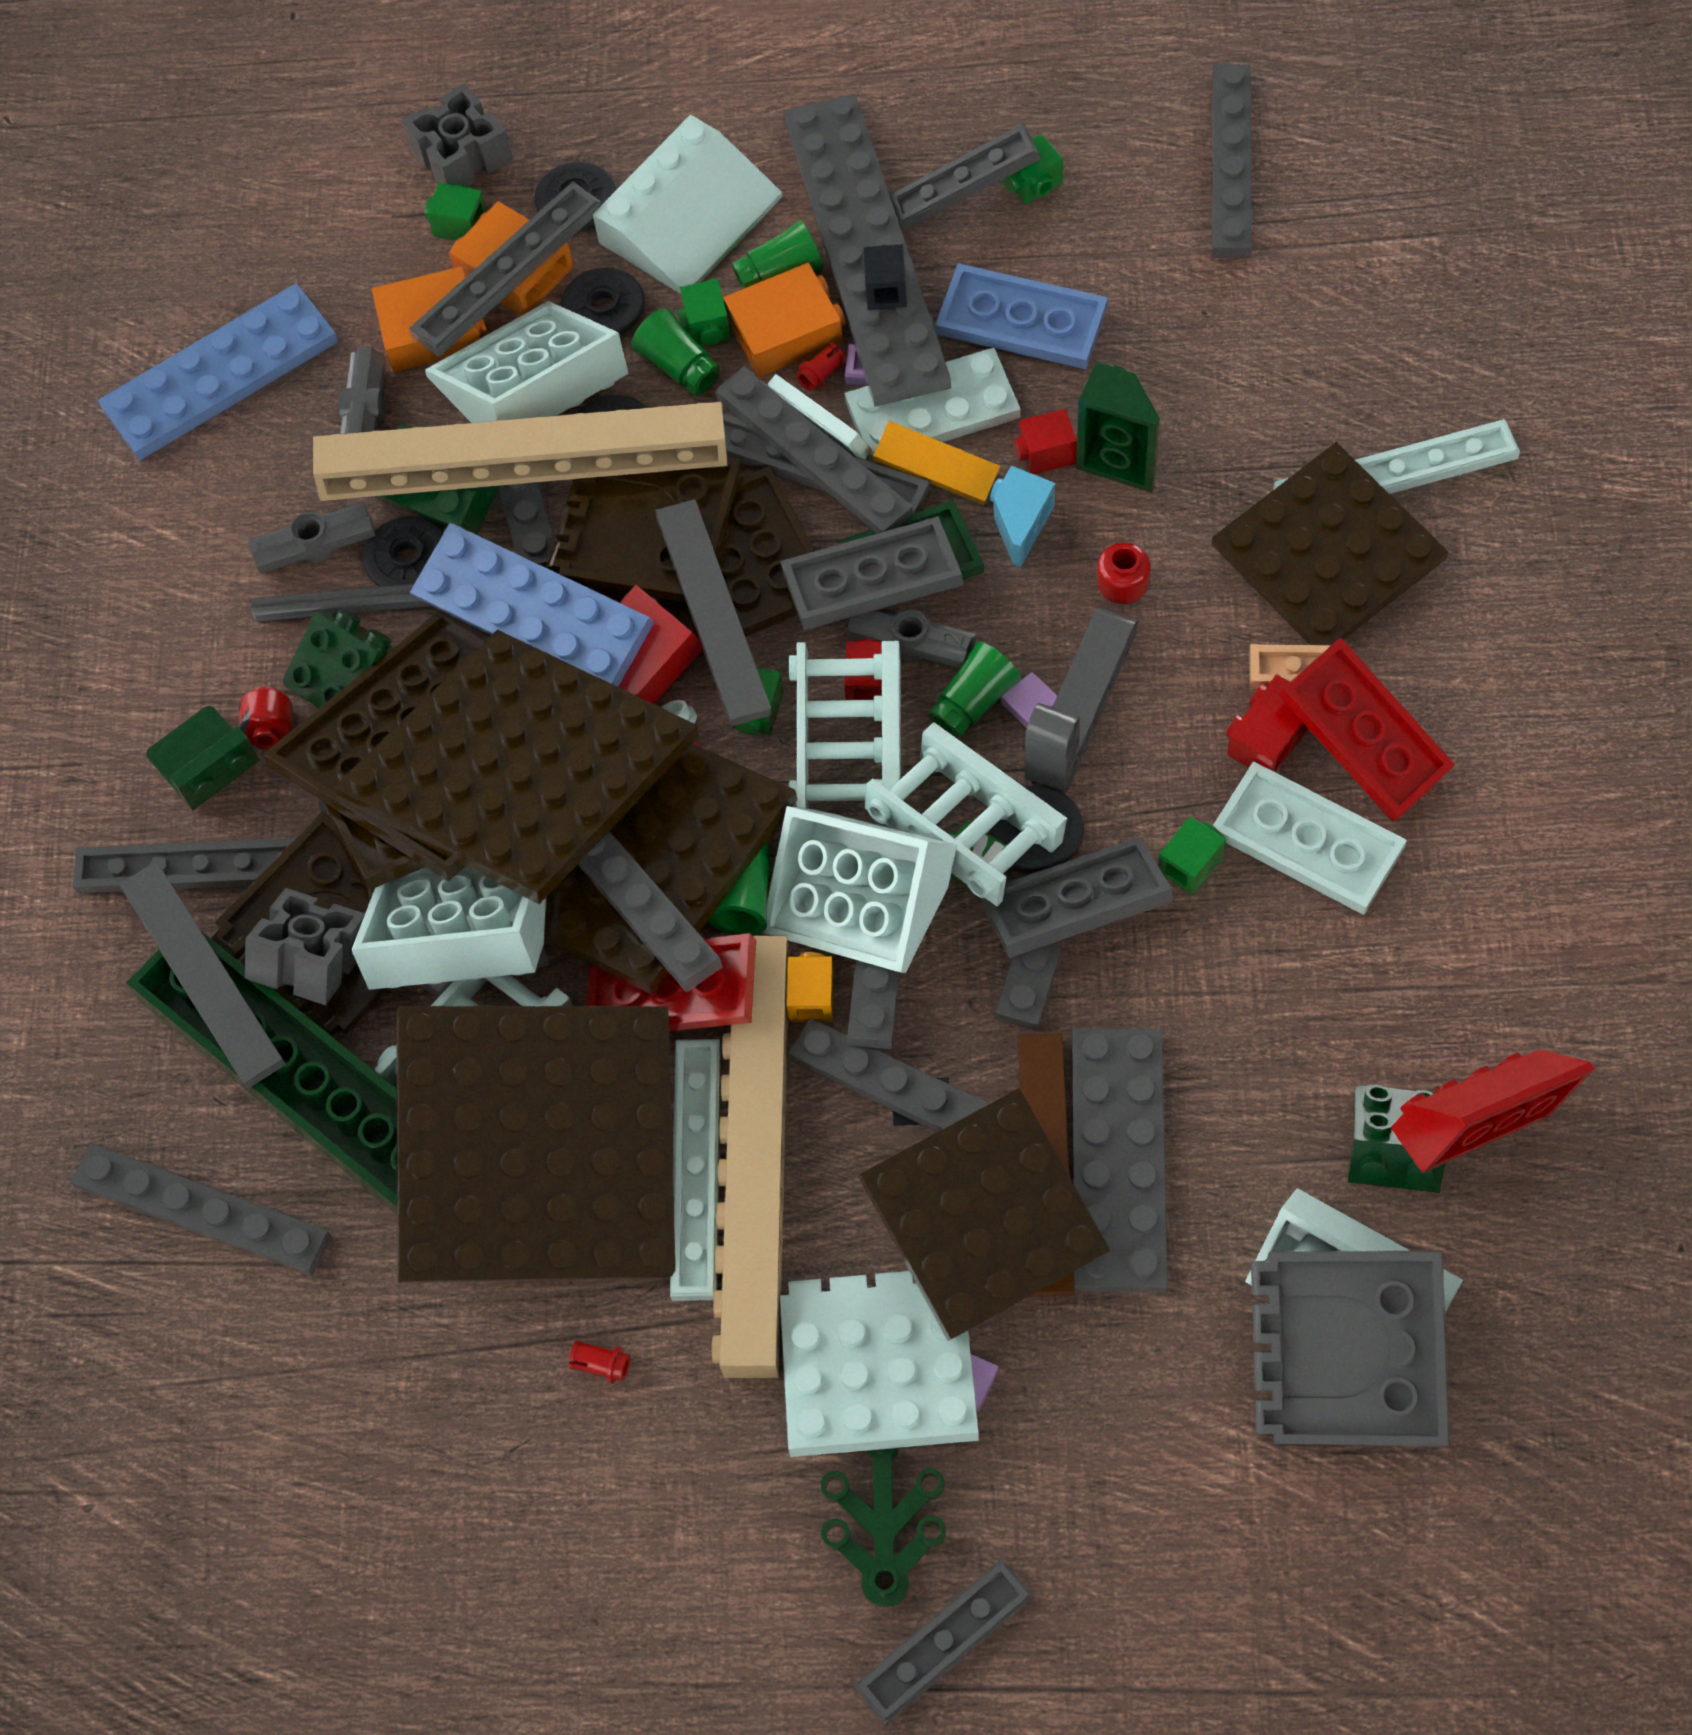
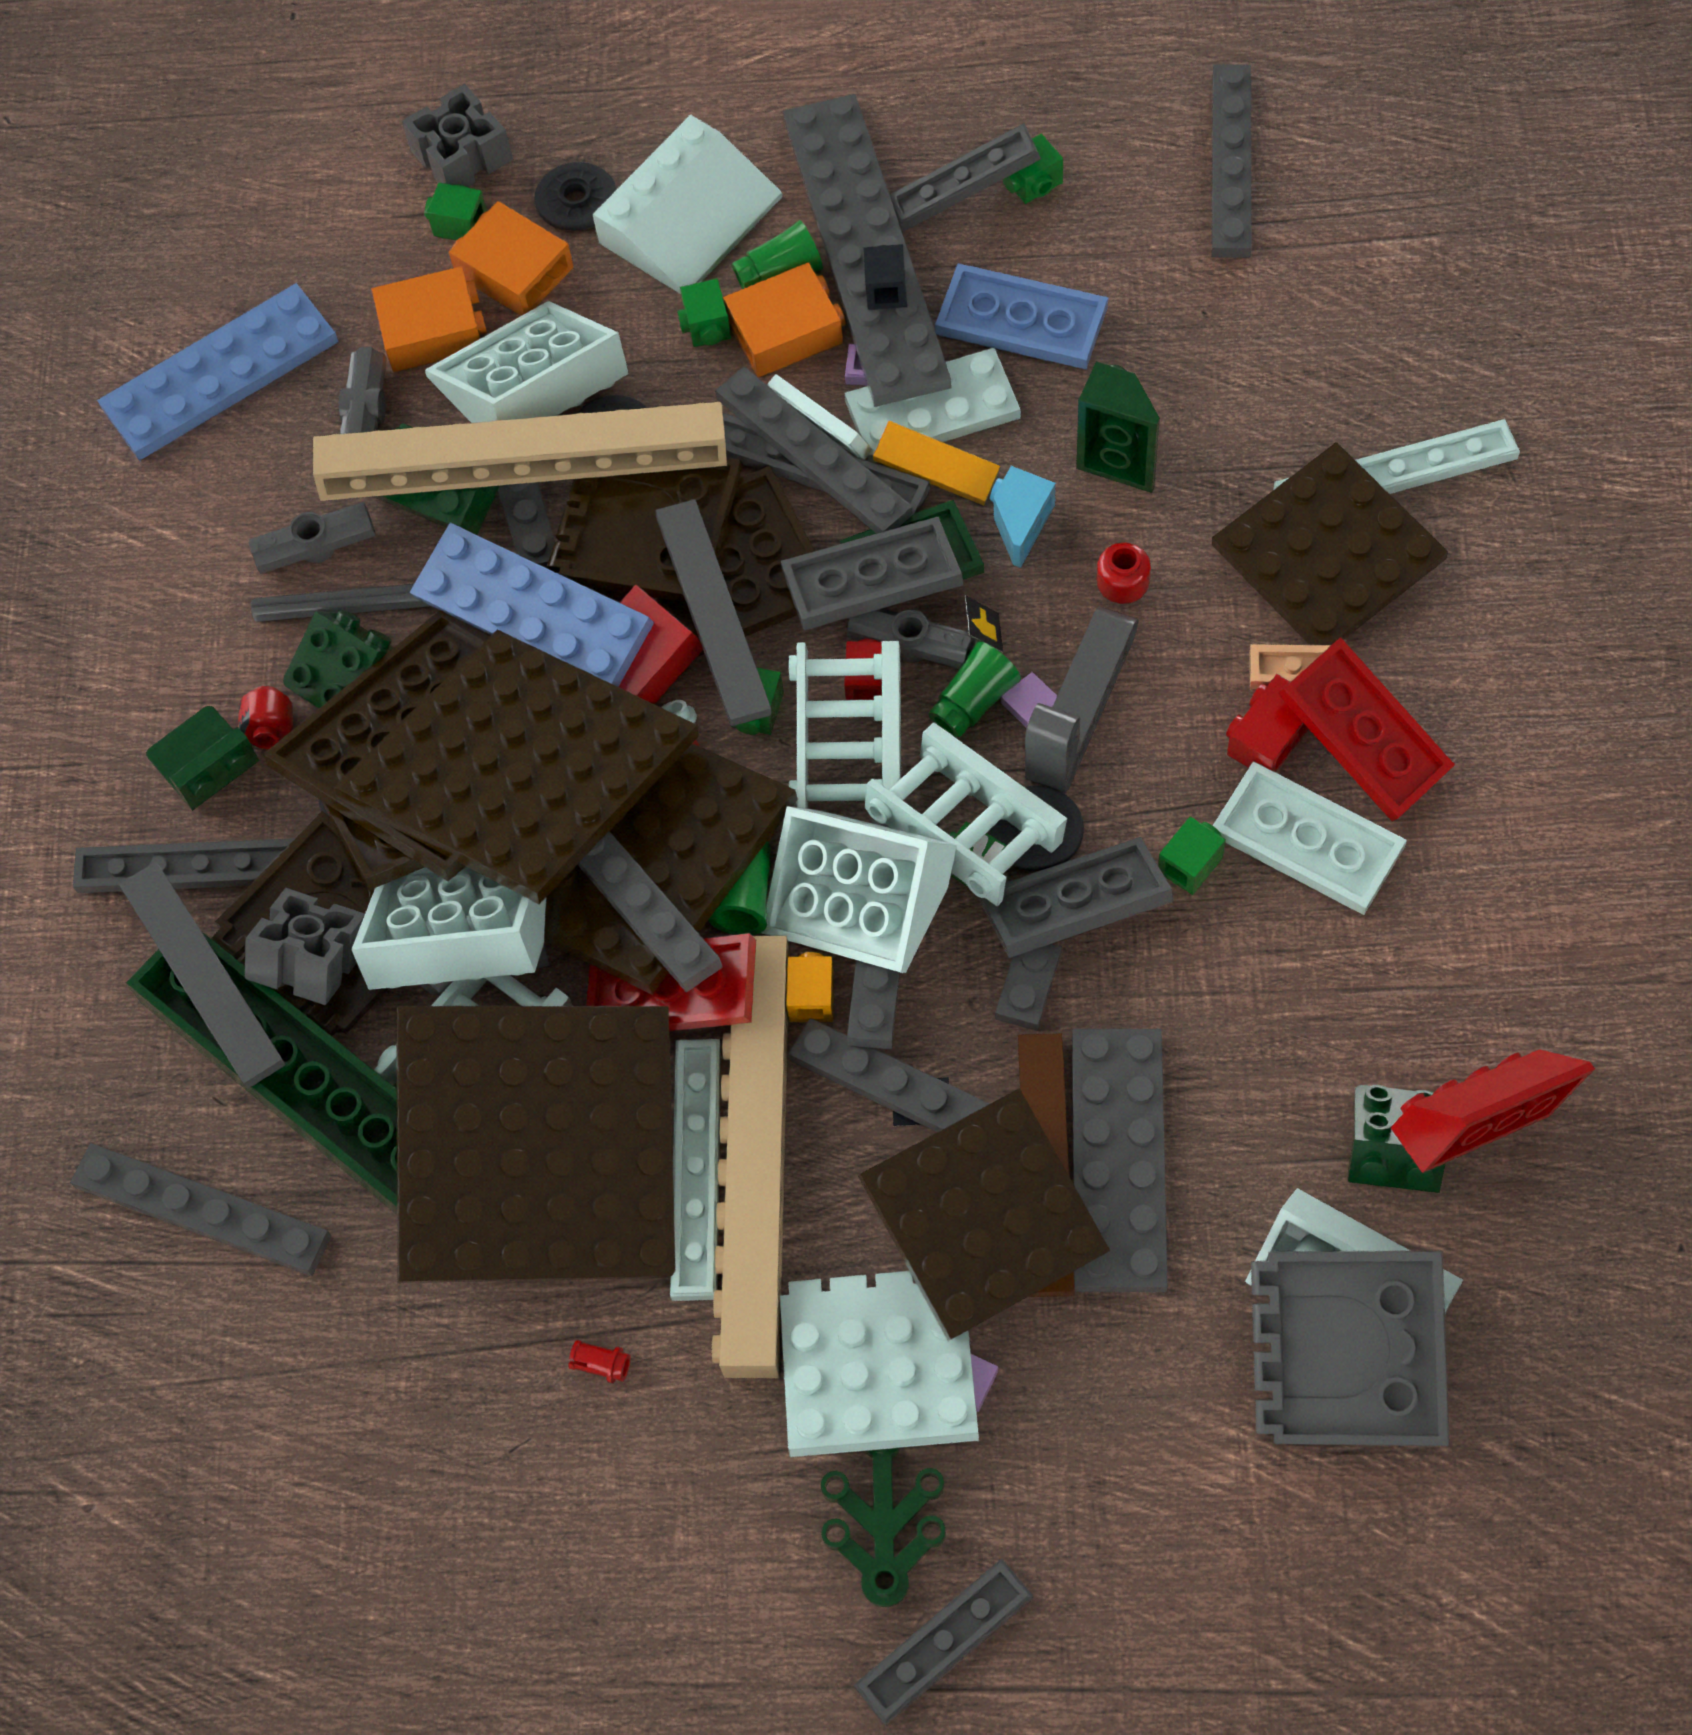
(392, 537): black wheel -> none
(505, 269): dark grey tile -> none
(610, 283): black wheel -> none
(675, 352): green plant -> none
(813, 373): red pin -> none
(984, 623): none -> black sticker
(1046, 442): red brick -> none

